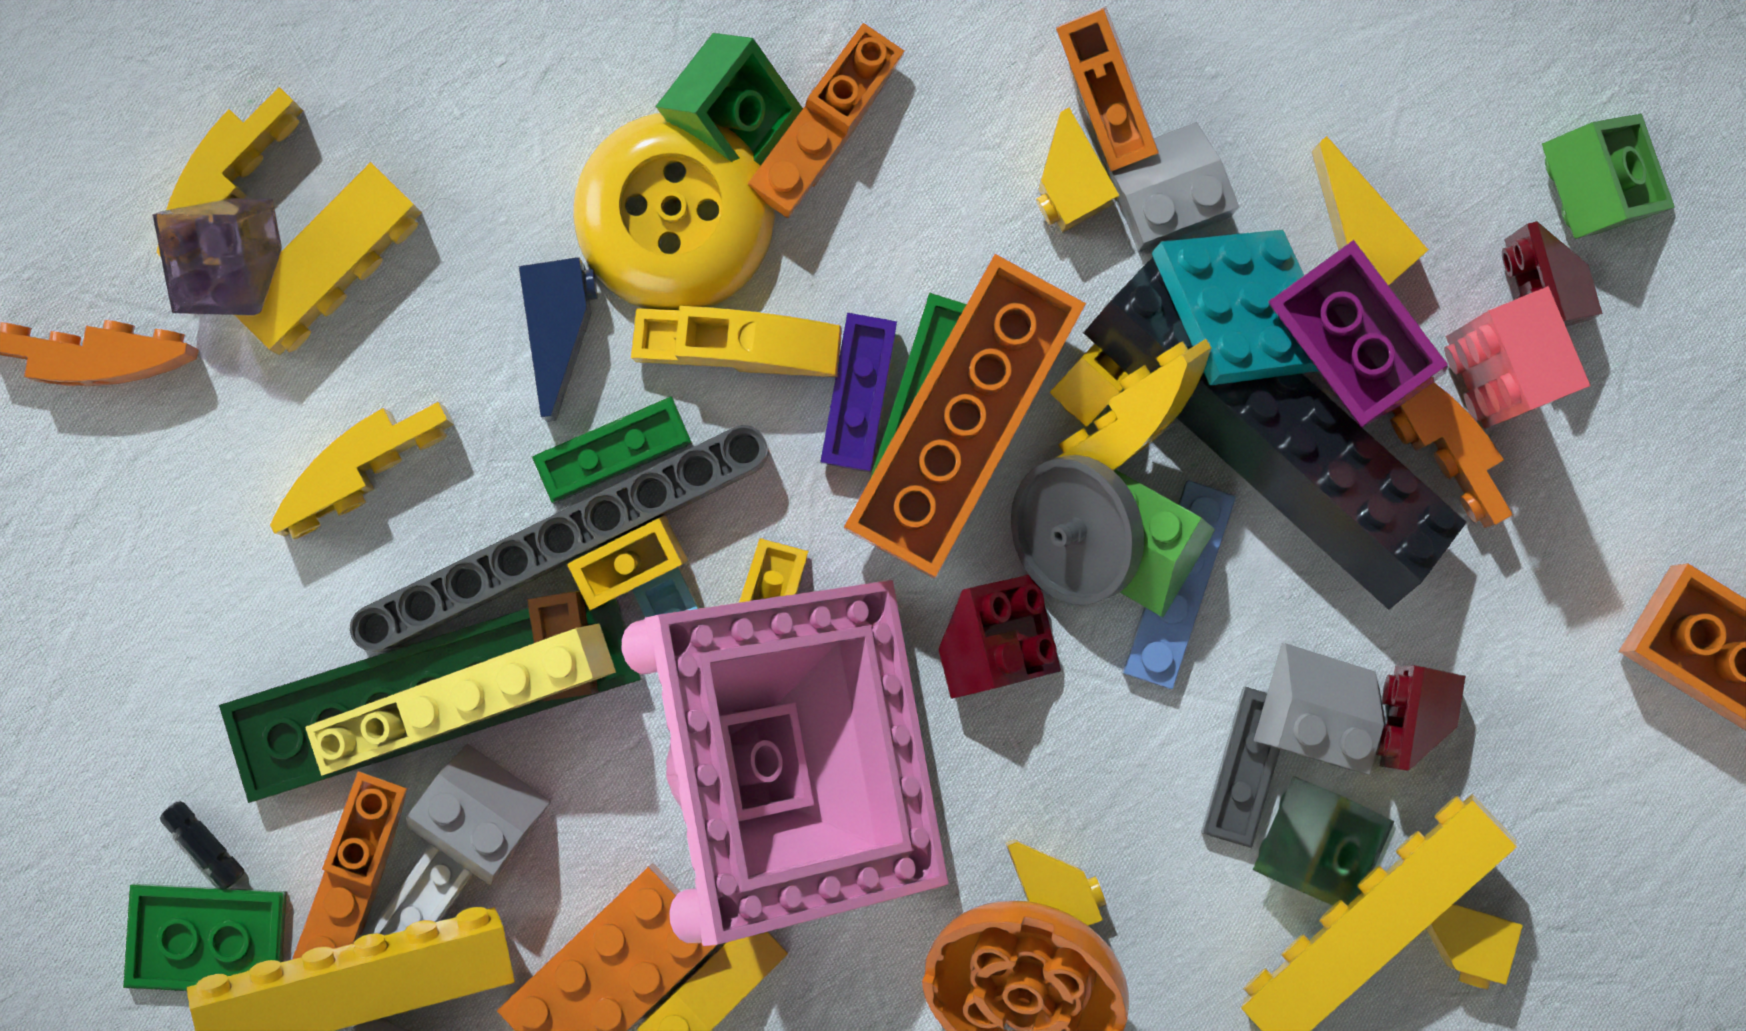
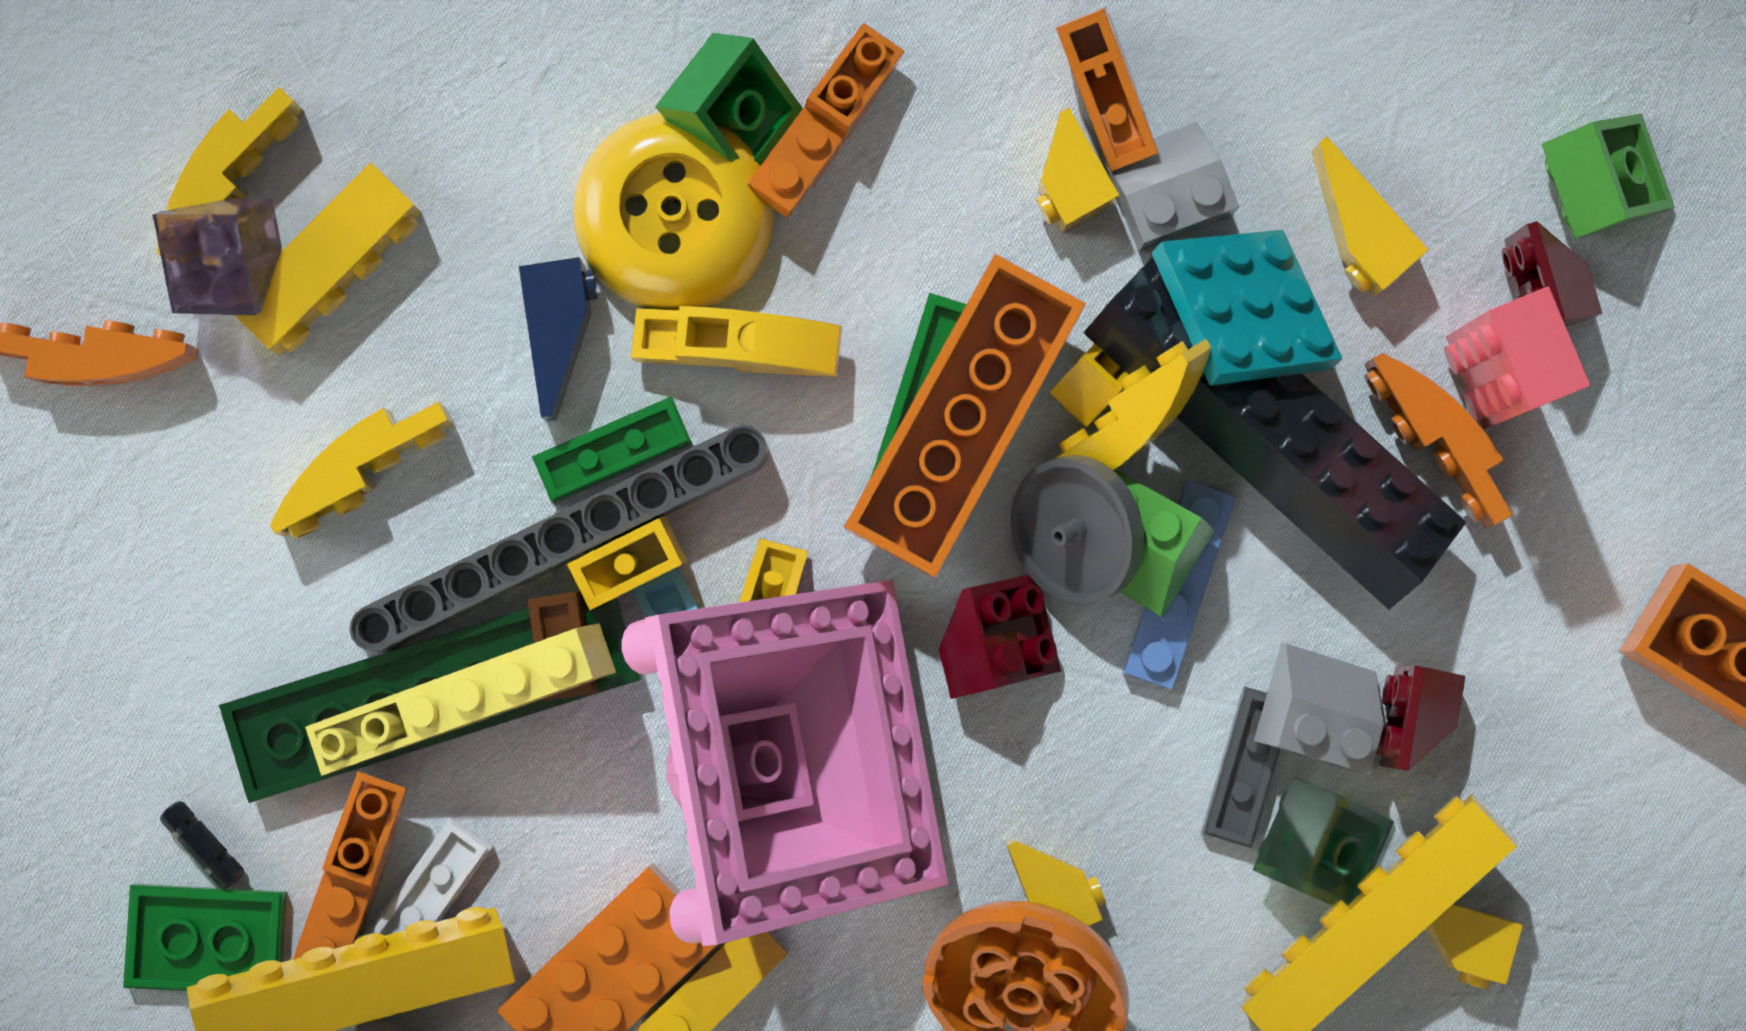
(477, 813): light grey slope -> none
(858, 392): dark purple plate -> none
(1359, 335): magenta slope -> none

